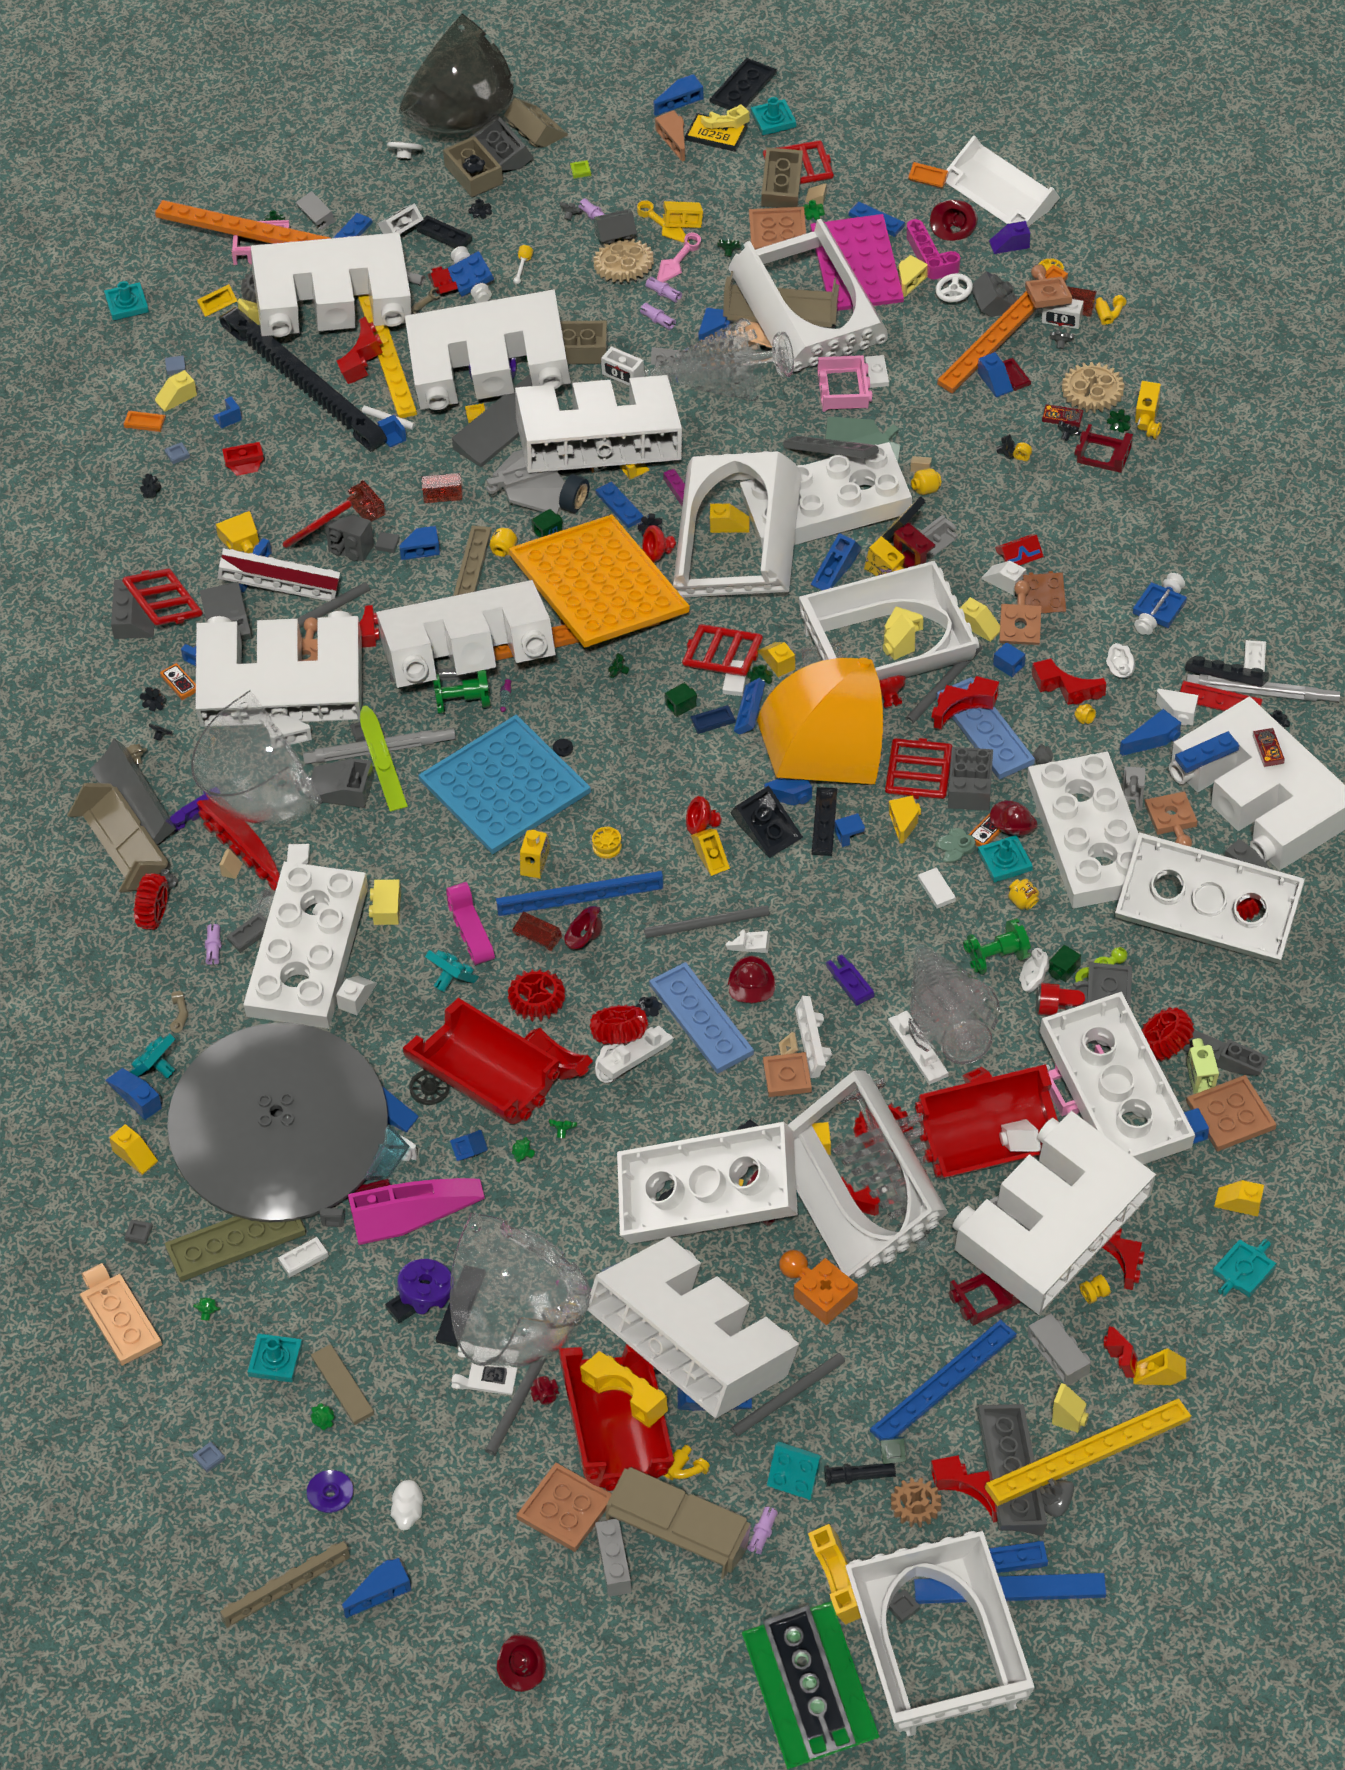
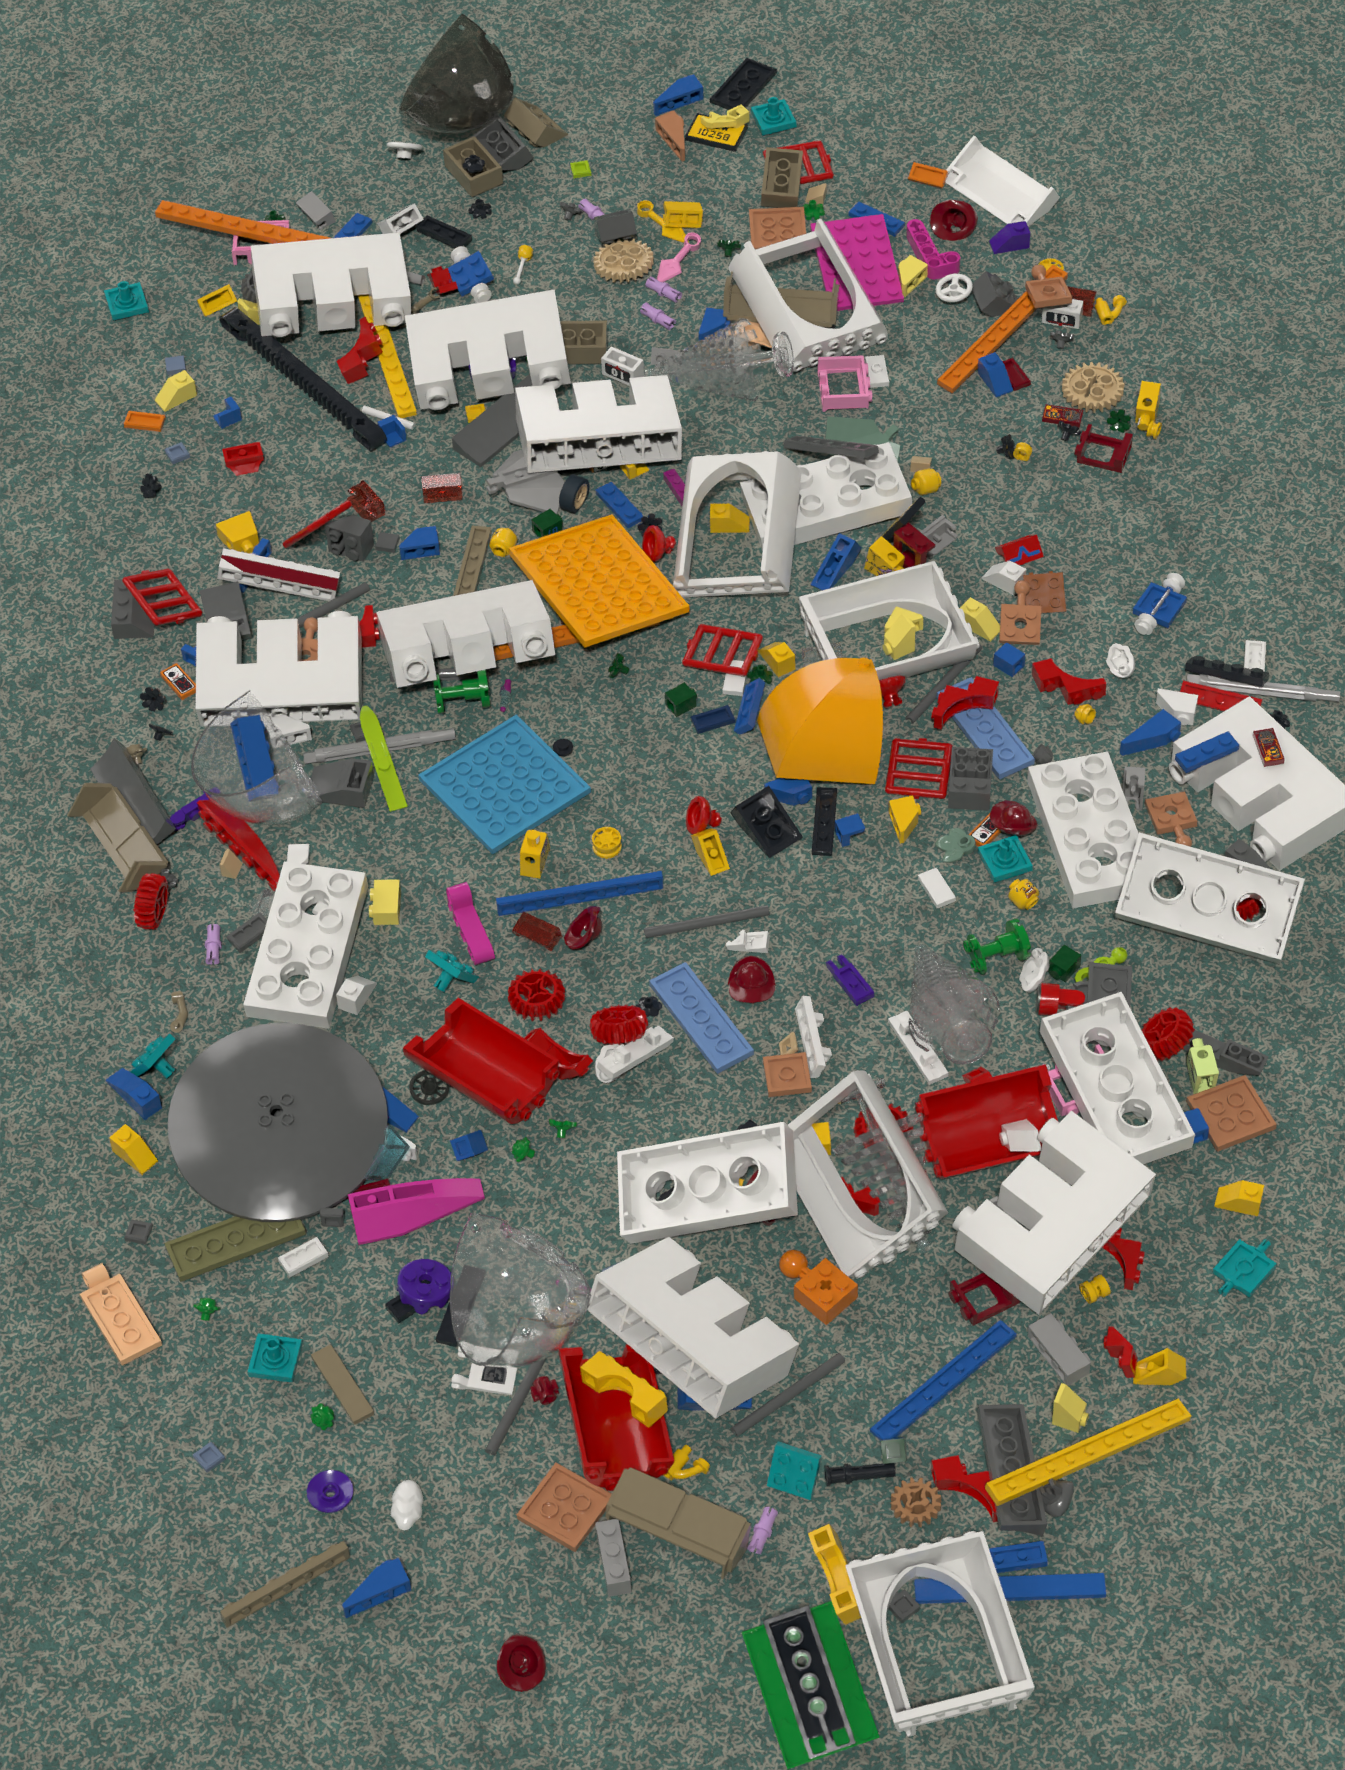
(252, 750): none -> blue brick

